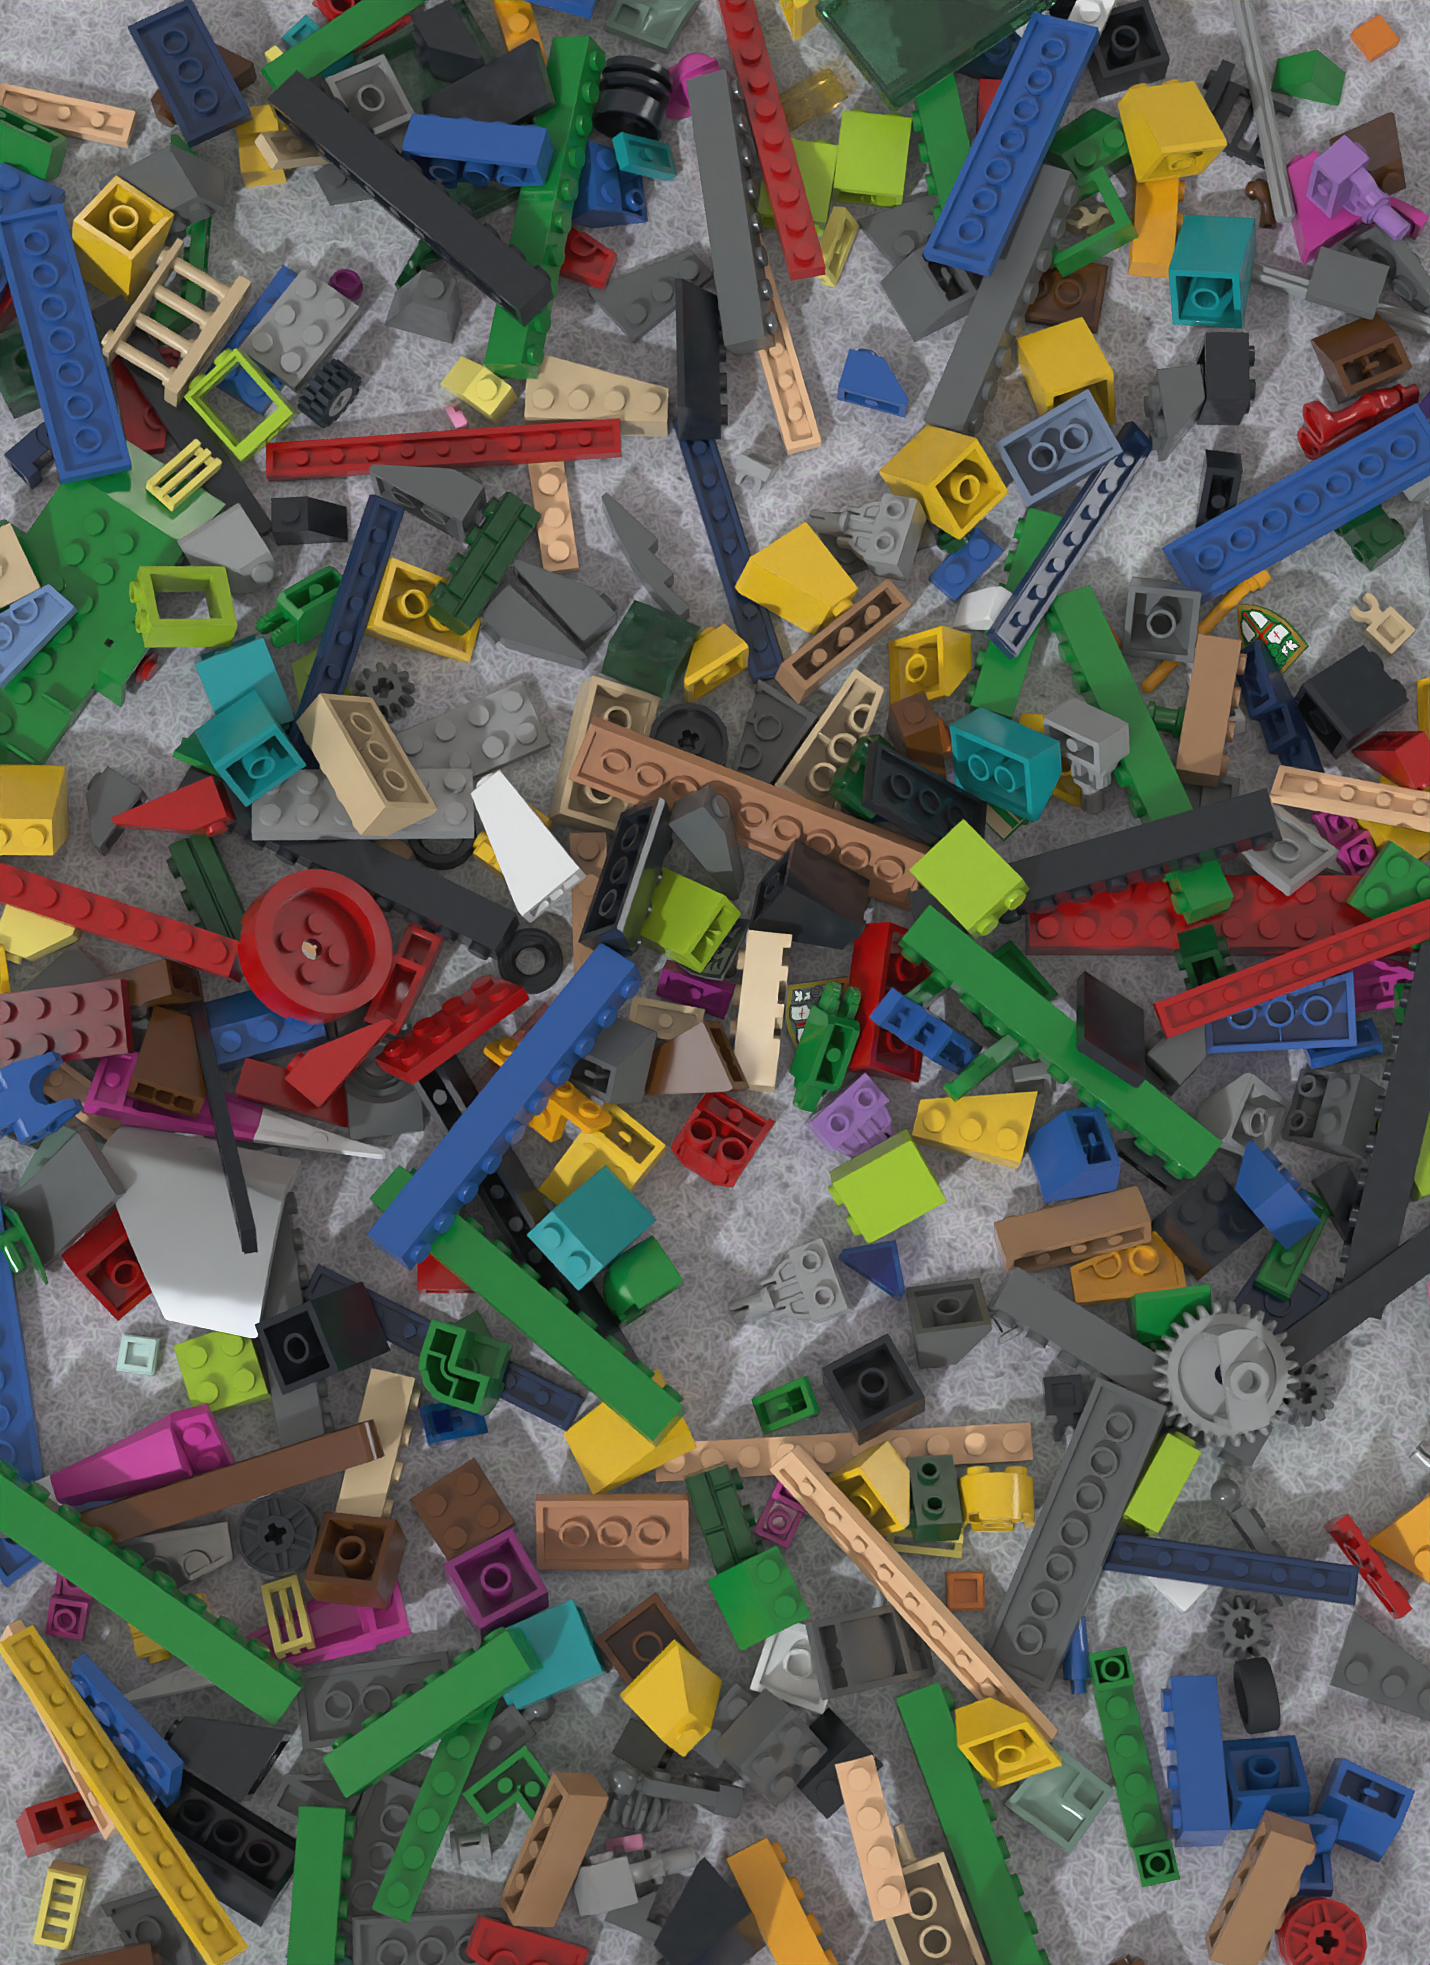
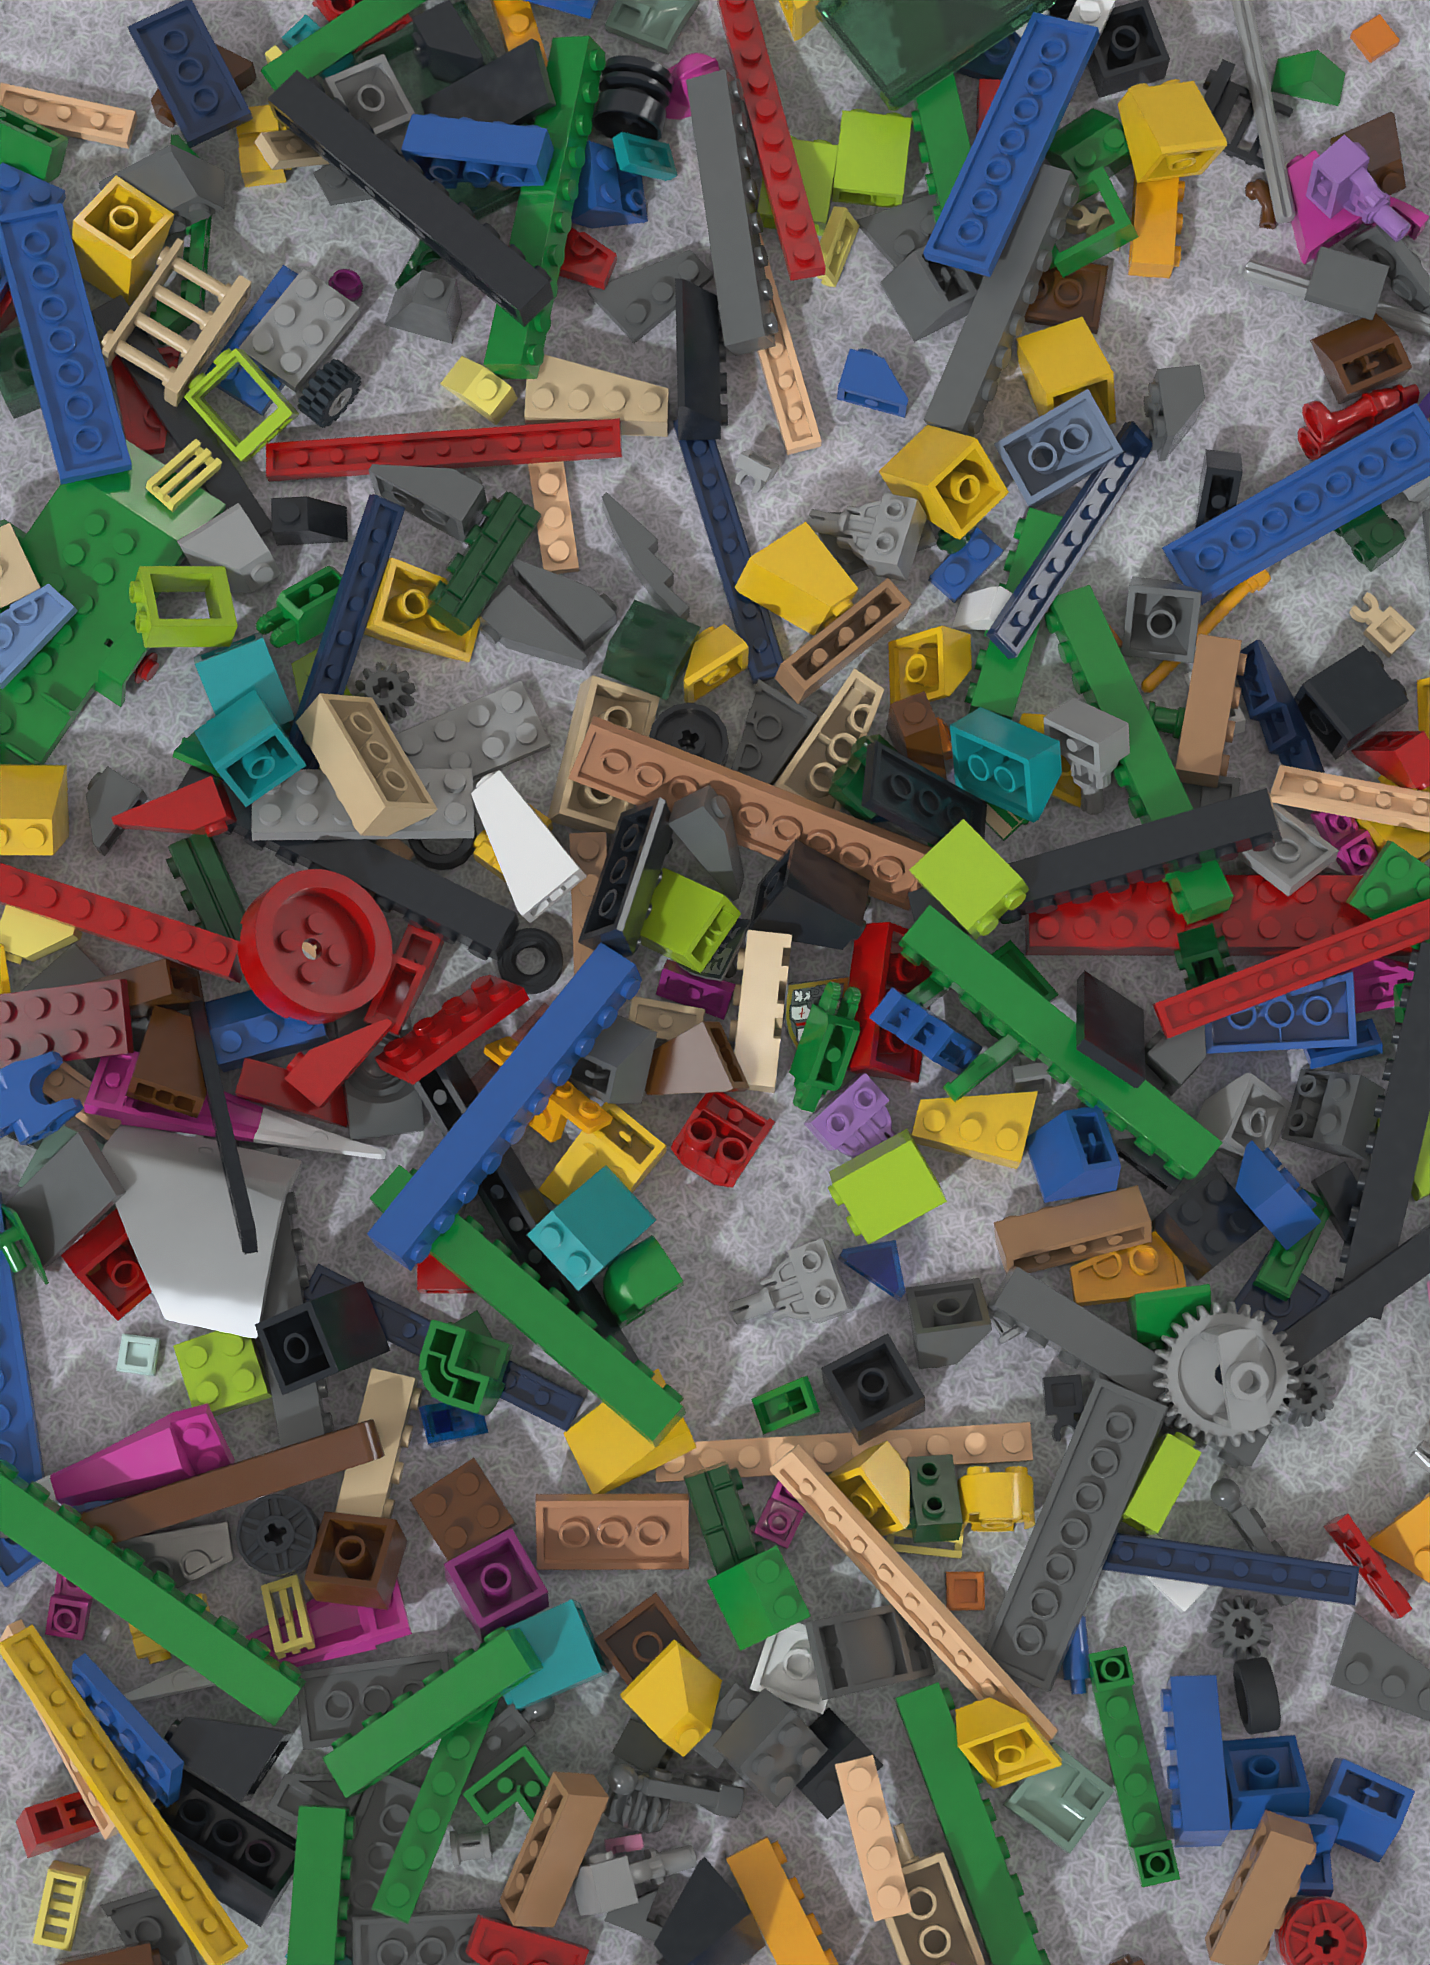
(31, 455): dark blue leg -> none
(456, 417): bright pink tile -> none
(811, 97): clear yellow slope -> none
(1212, 271): teal slope -> none
(1226, 377): black brick -> none
(1275, 632): shield -> none

